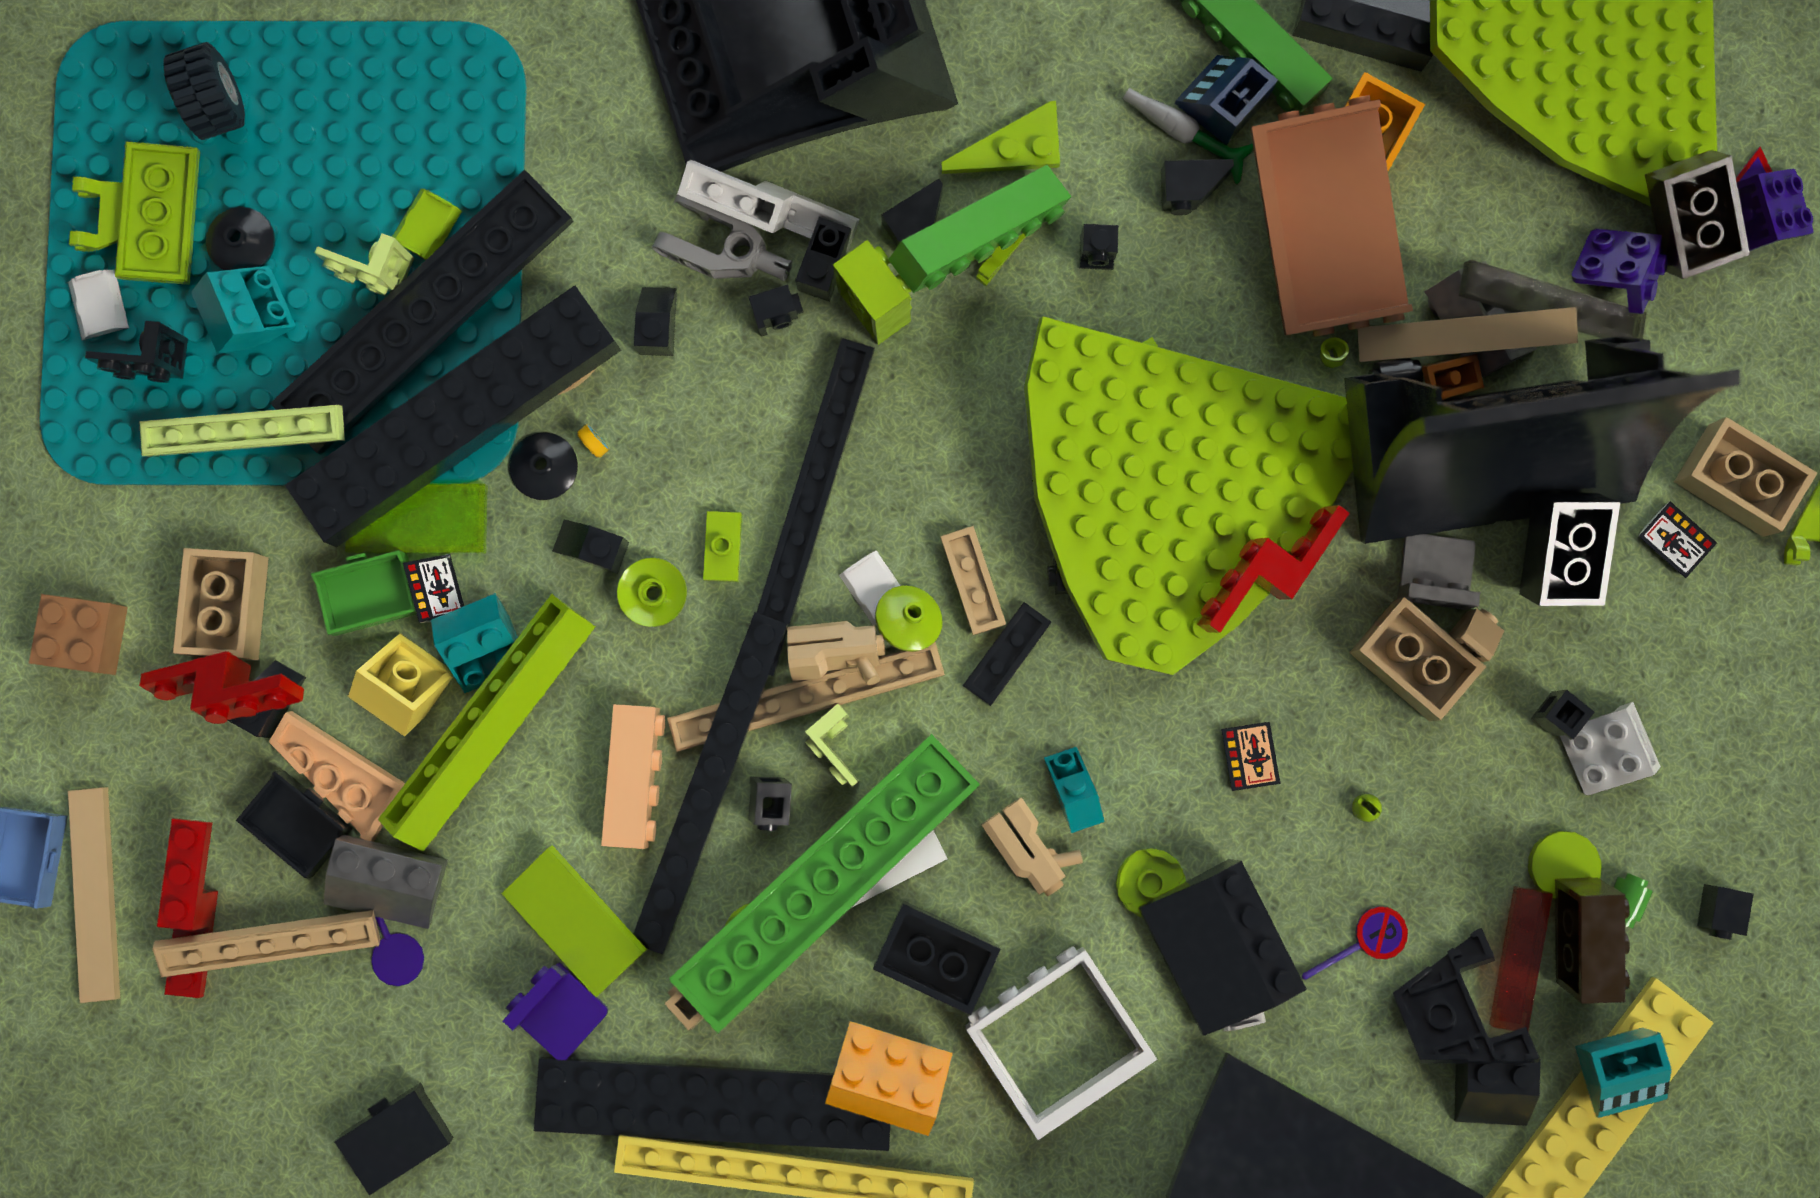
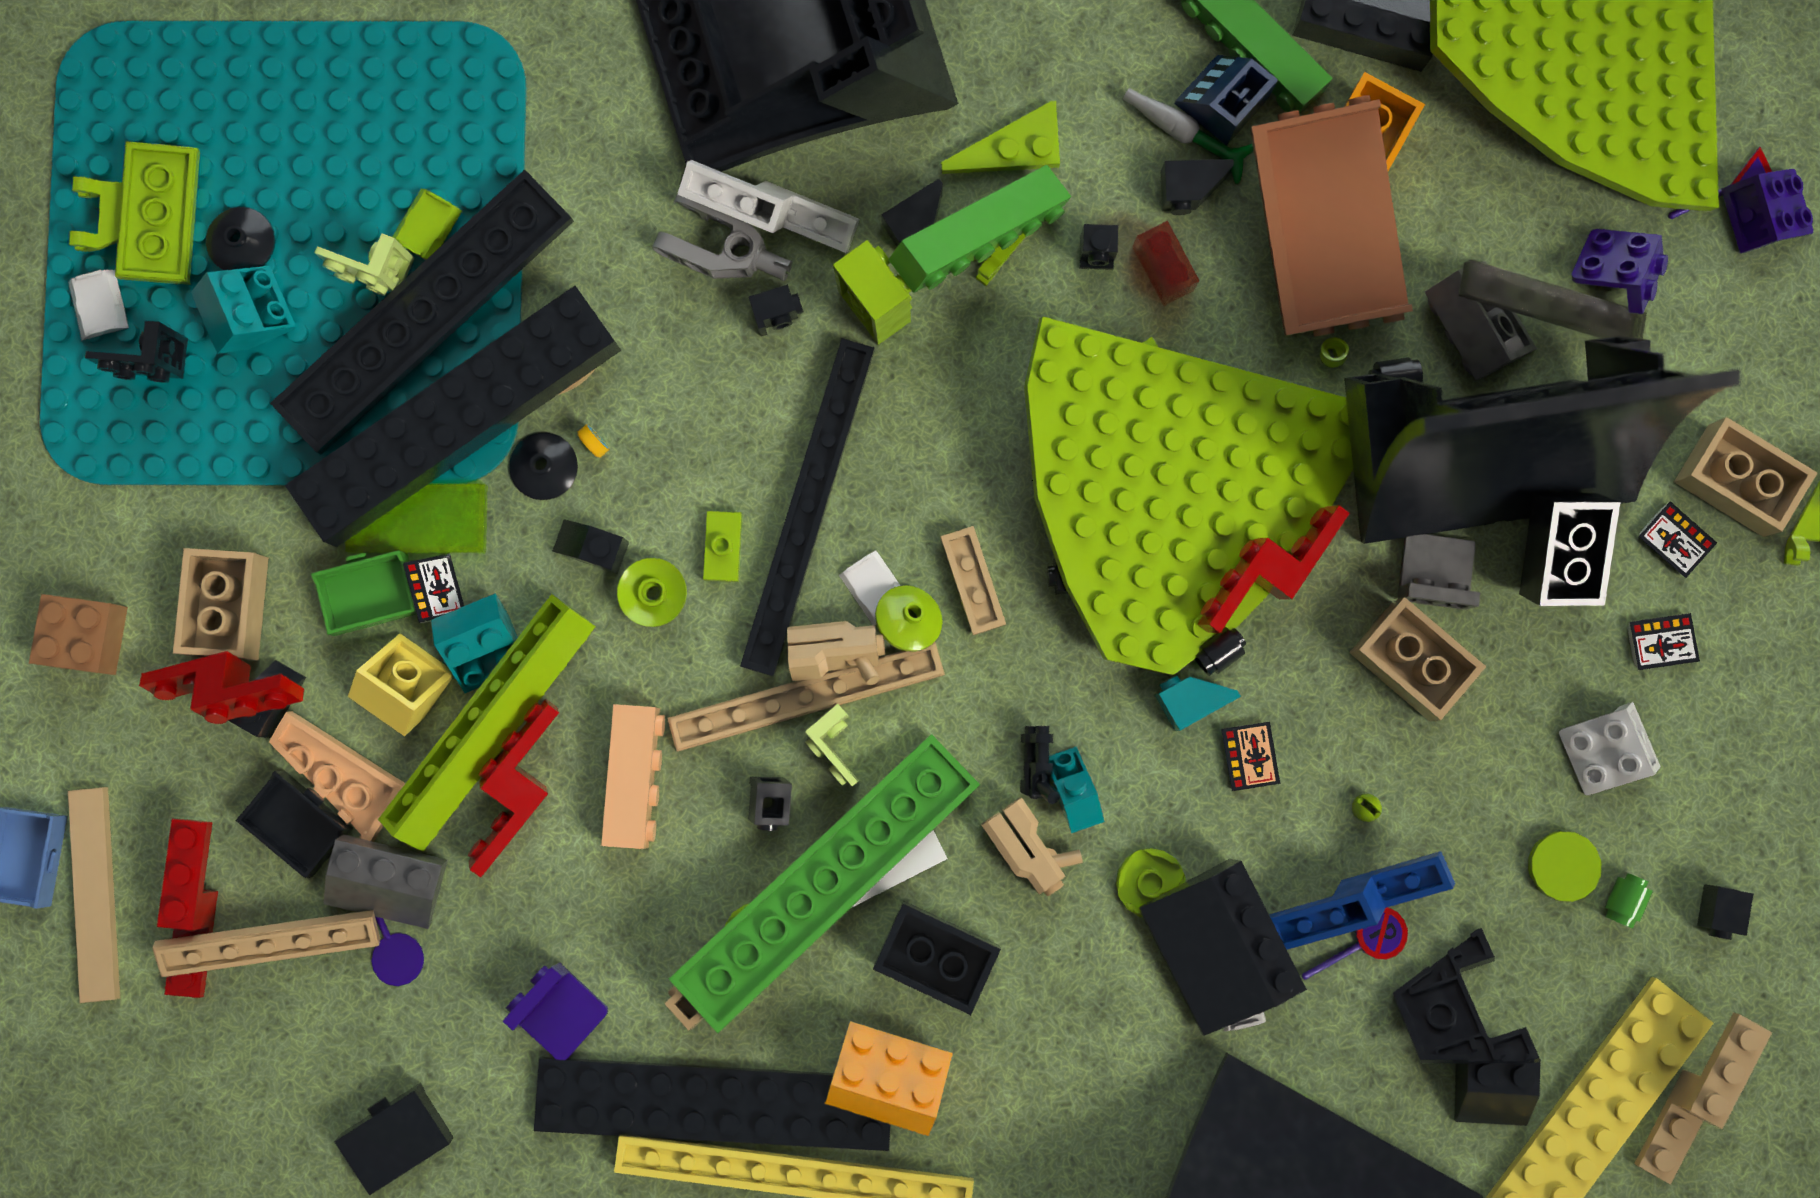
(204, 90): black wheel -> none
(242, 430): yellowish green tile -> none
(511, 787): none -> red bracket
(574, 921): lime tile -> none
(655, 321): black slope -> none
(709, 782): black plate -> none
(824, 249): black slope -> none
(1007, 653): black tile -> none
(1036, 764): none -> black piece
(1090, 1090): white window -> none
(1165, 263): none -> clear red brick
(1192, 700): none -> teal slope
(1221, 651): none -> black brick
(1362, 900): none -> blue bracket
(1455, 375): dark orange slope -> none
(1468, 334): tan tile -> none
(1478, 633): tan slope -> none
(1521, 958): clear red tile -> none
(1562, 714): black brick -> none
(1591, 940): dark brown brick -> none
(1625, 1071): teal slope -> none
(1663, 641): none -> piece
(1698, 213): dark brown brick -> none
(1703, 1097): none -> tan bracket

